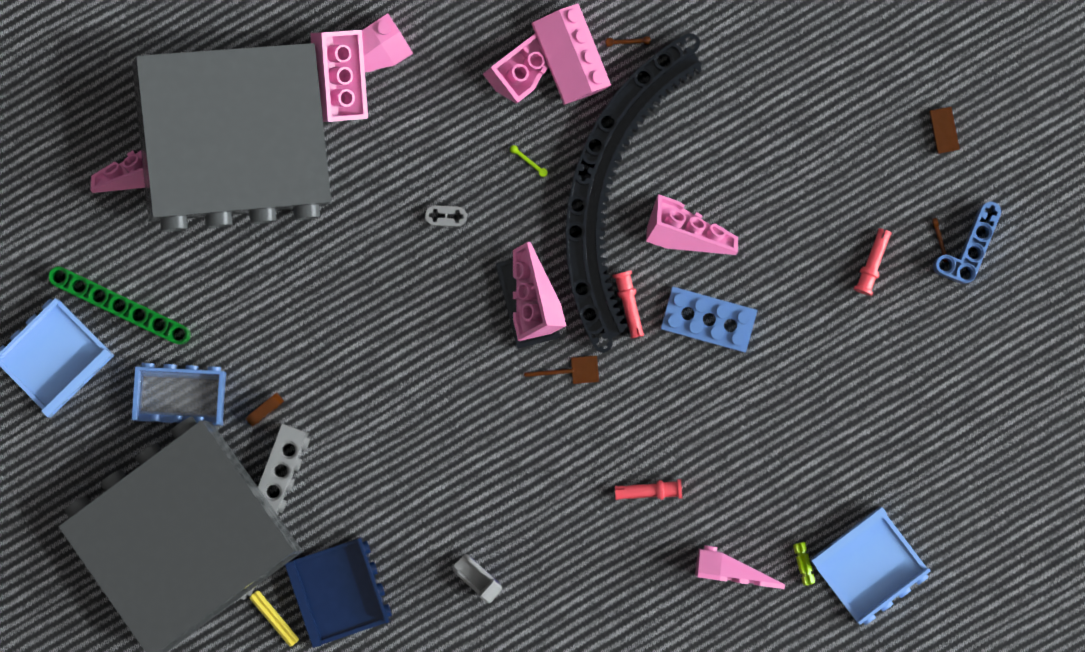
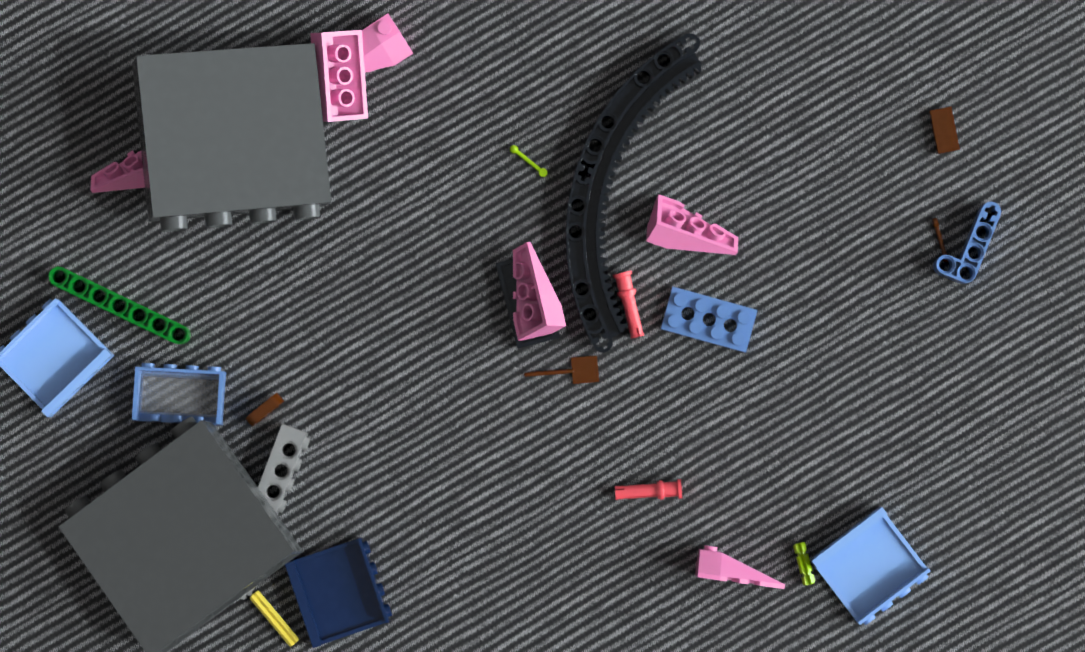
(447, 210): light grey beam -> none
(477, 578): light grey animal -> none
(518, 71): bright pink wedge -> none
(571, 54): bright pink slope -> none
(610, 42): reddish brown hinge -> none
(870, 271): coral pin -> none

